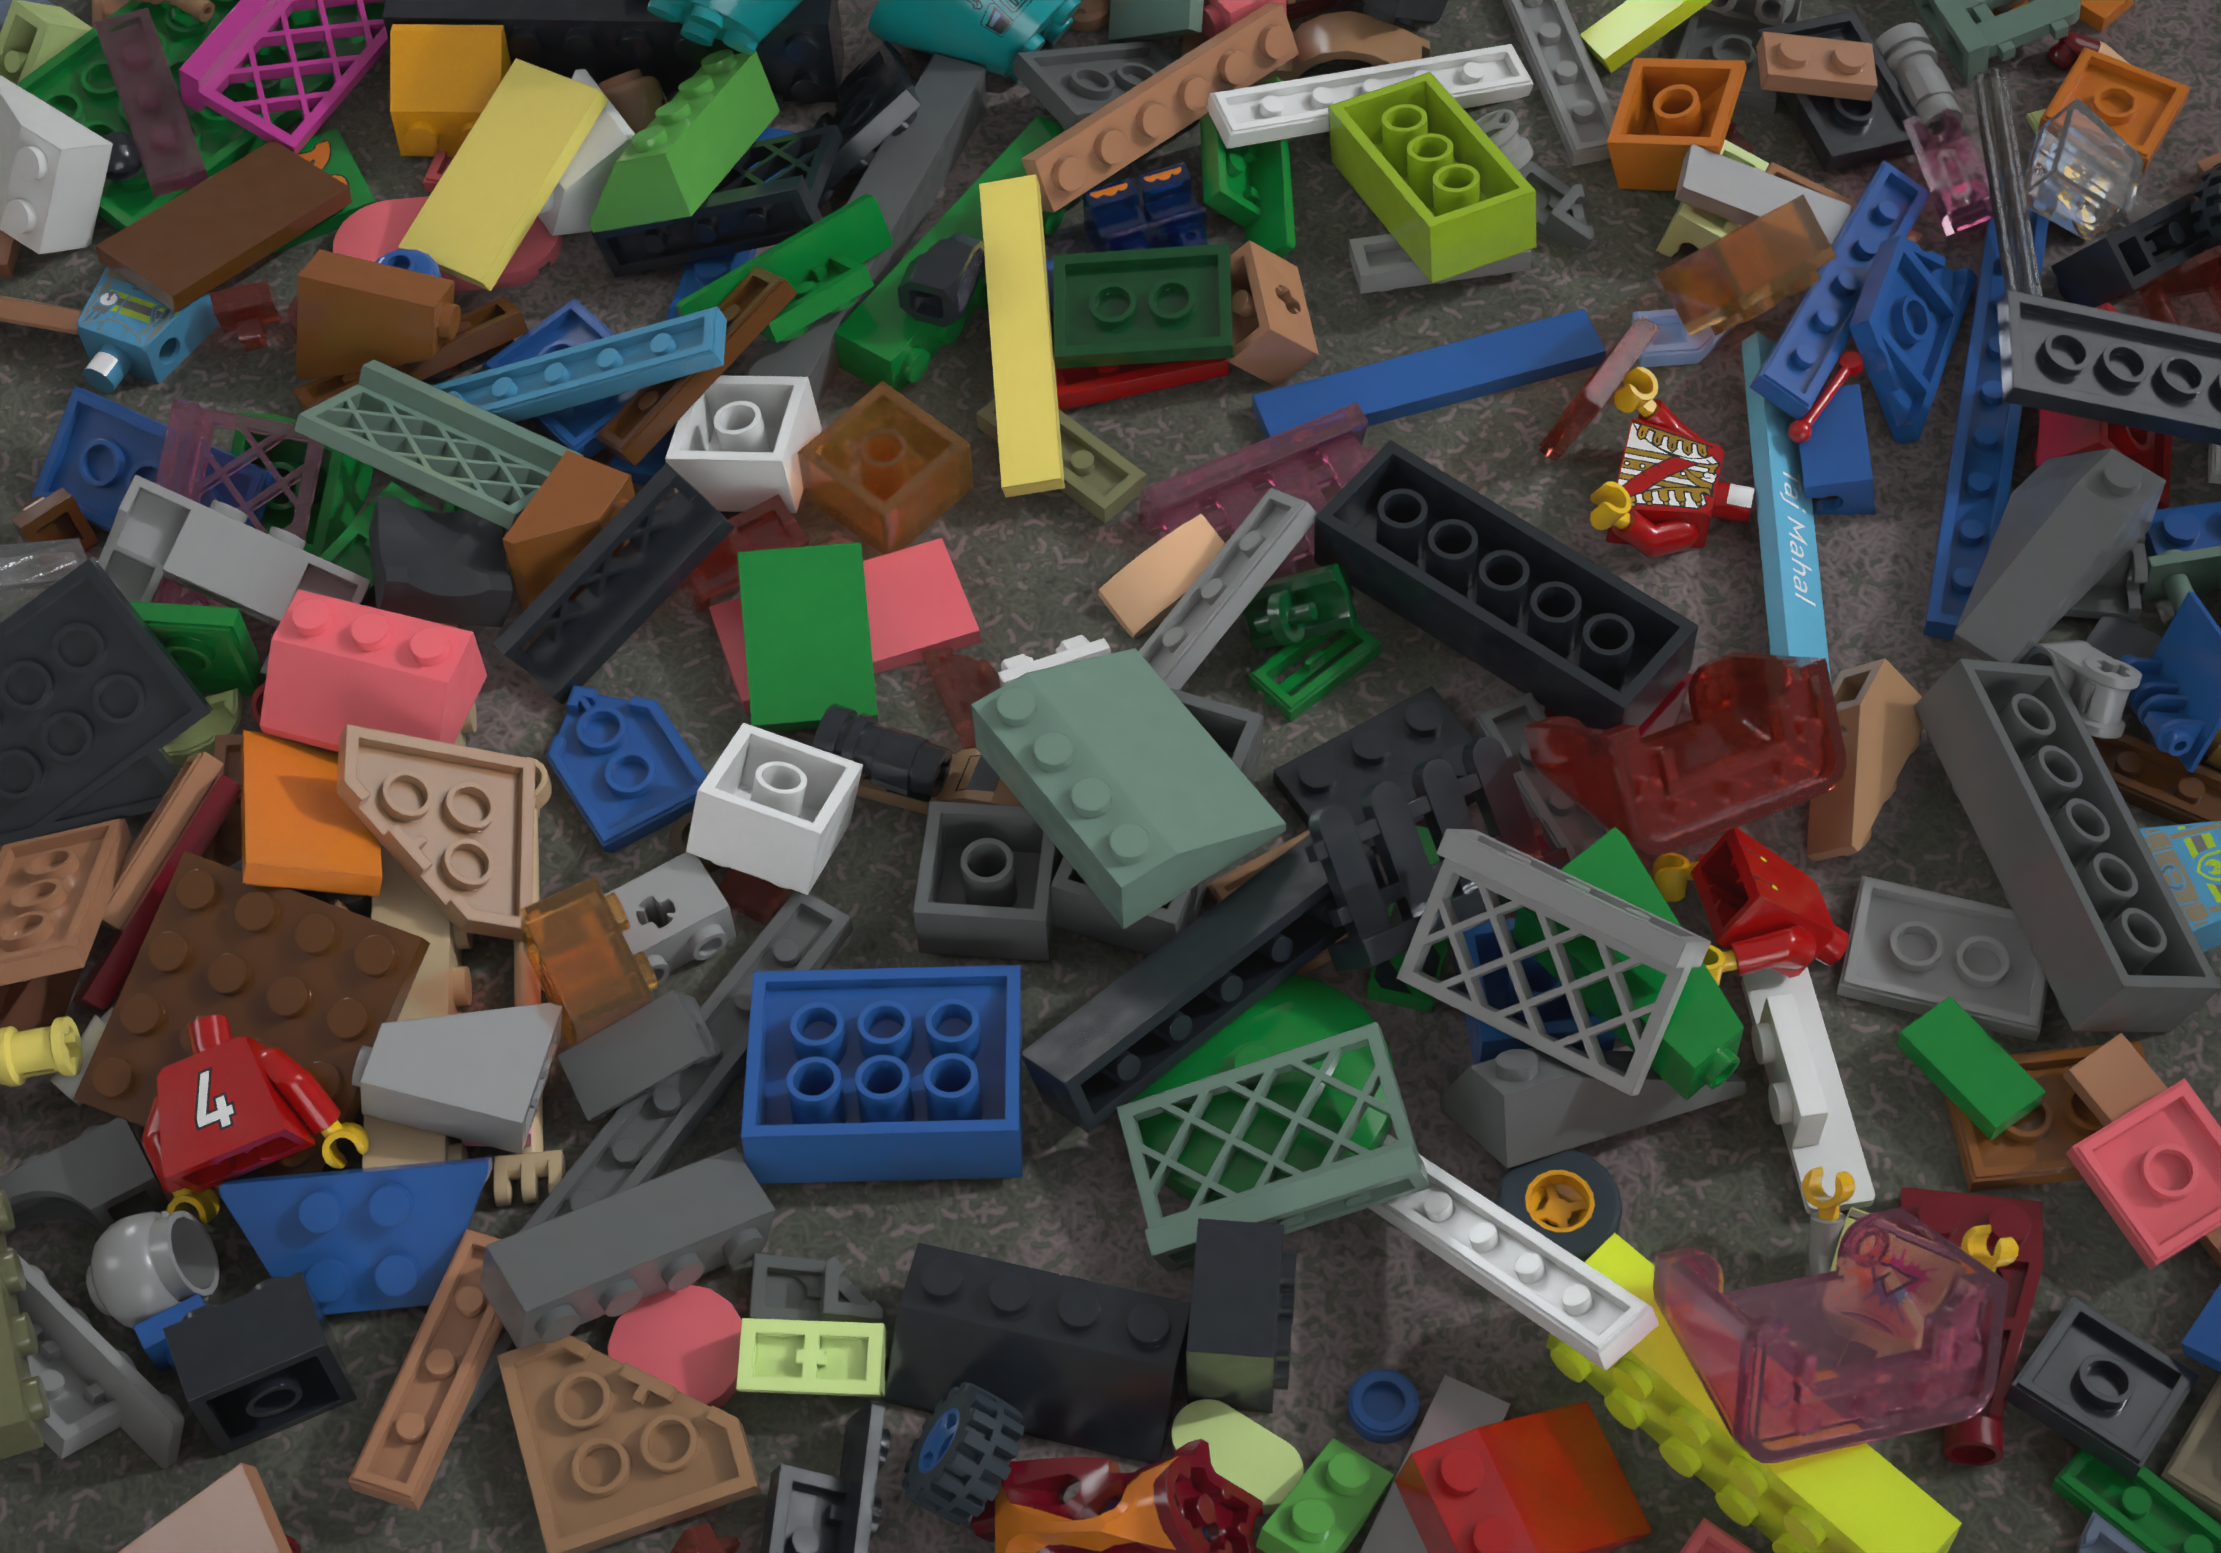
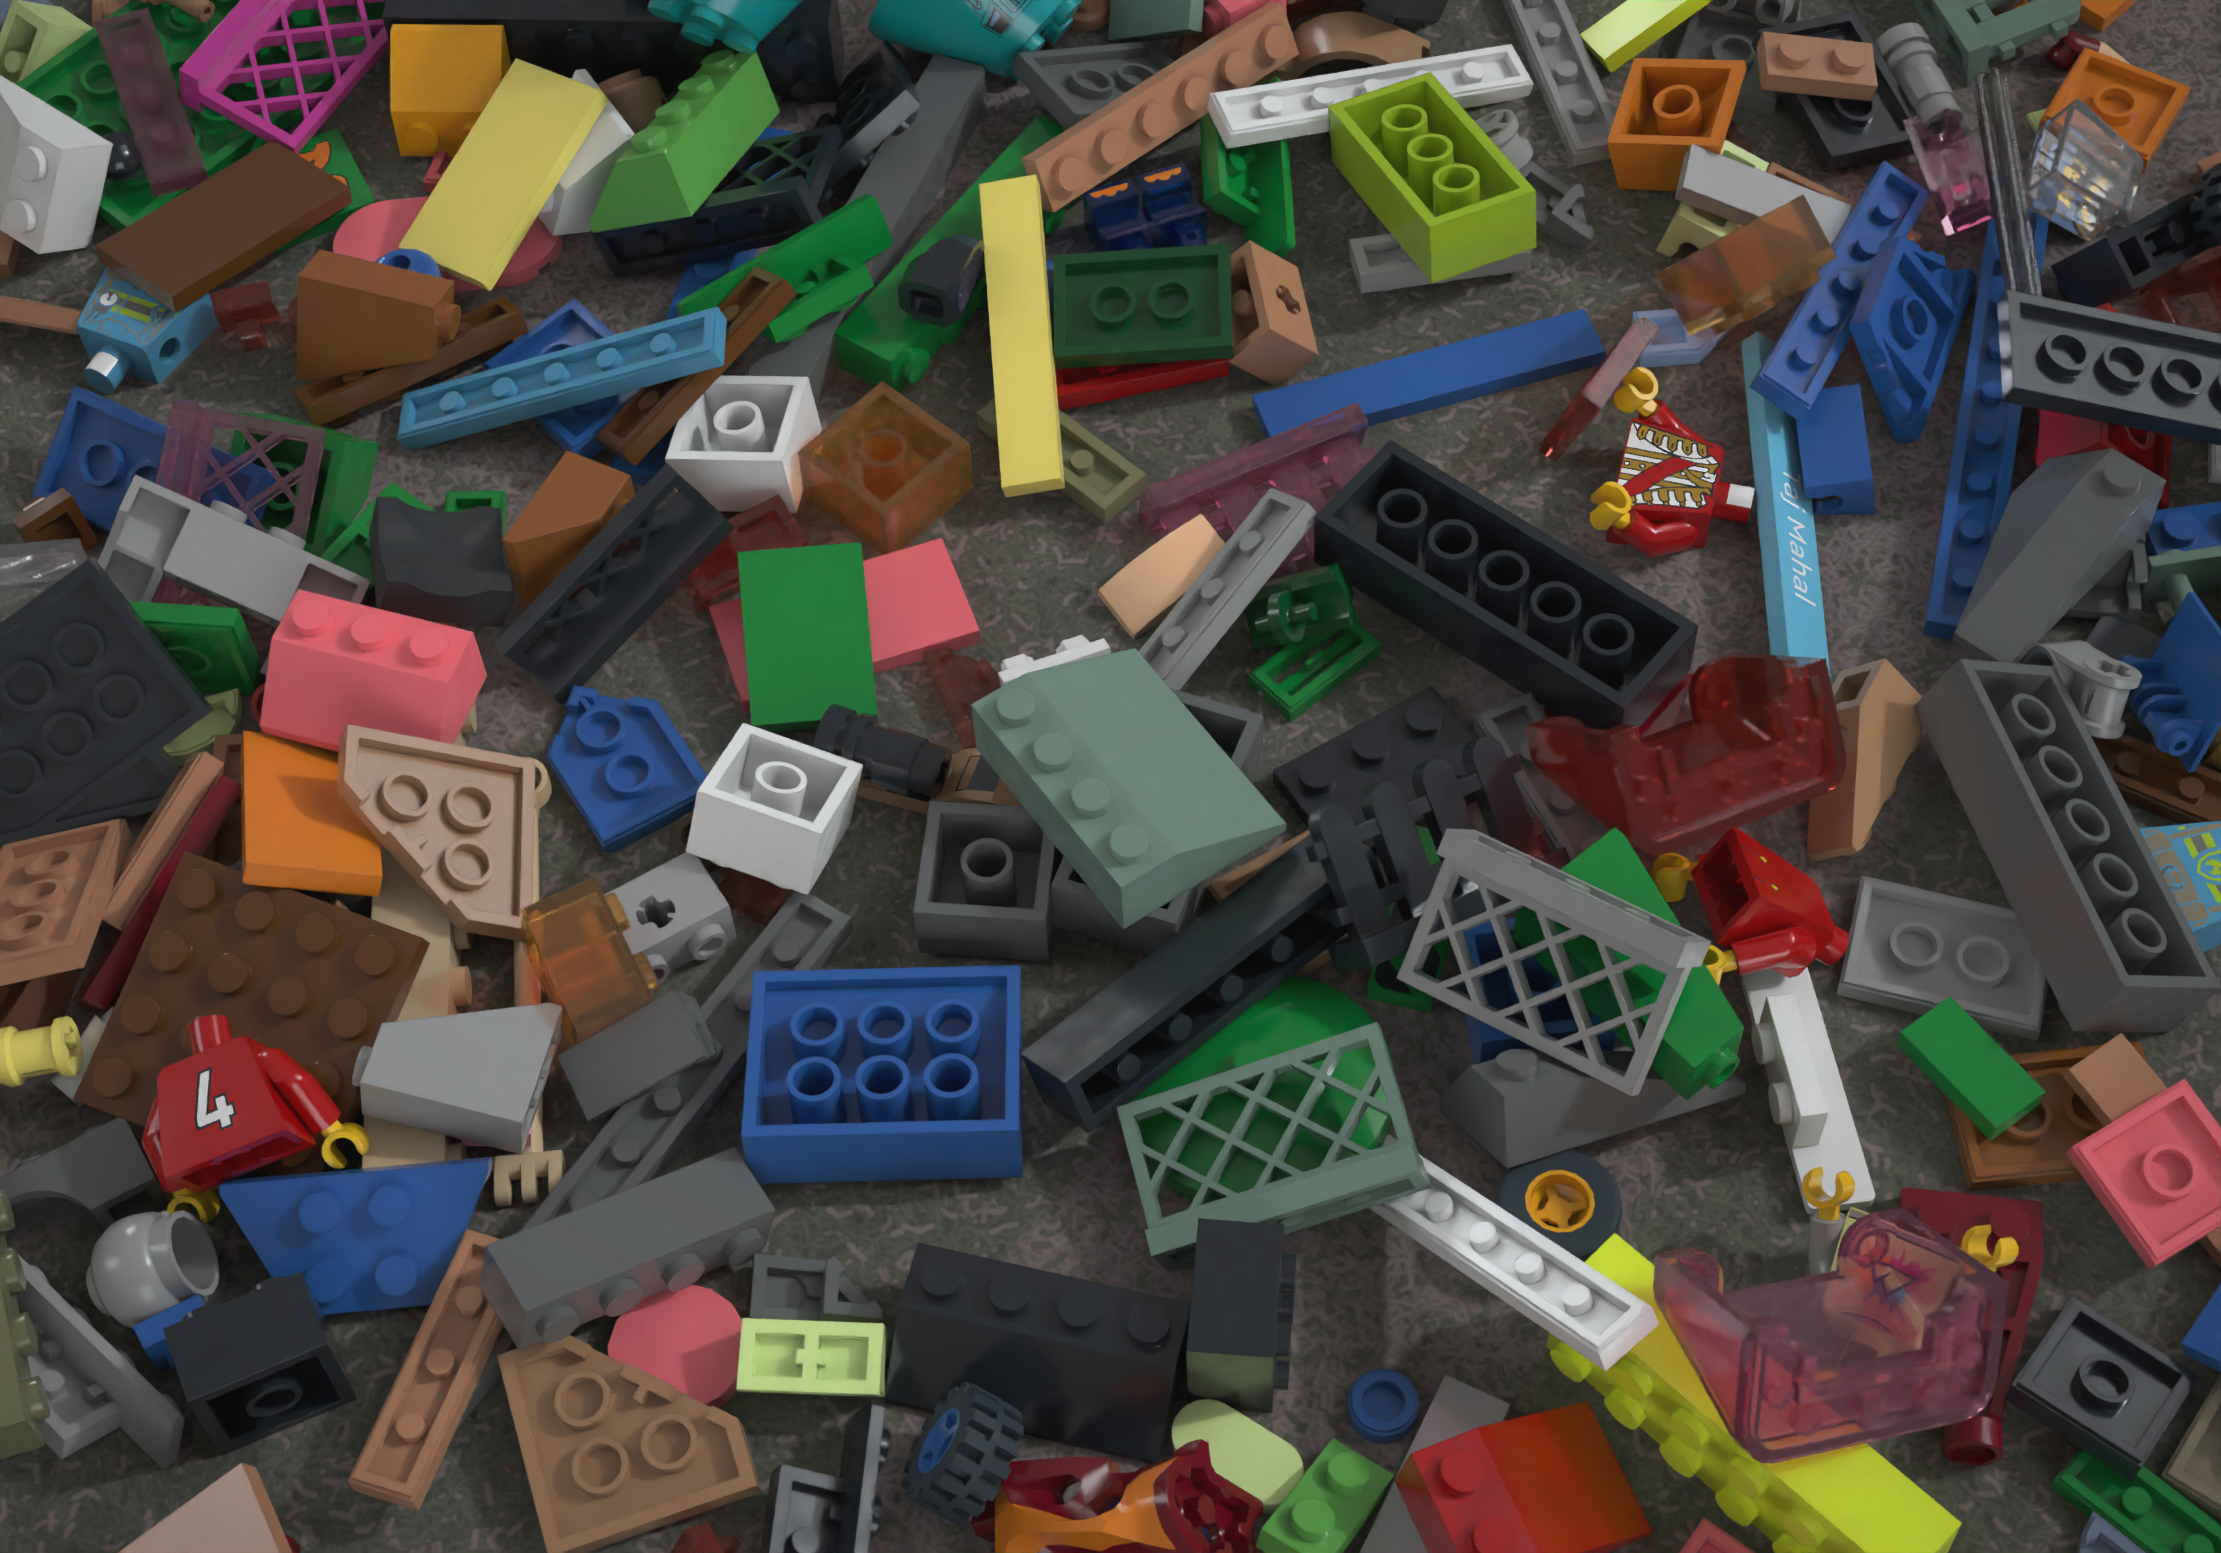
(435, 442): sand green fence -> none
(1849, 365): red hinge -> none

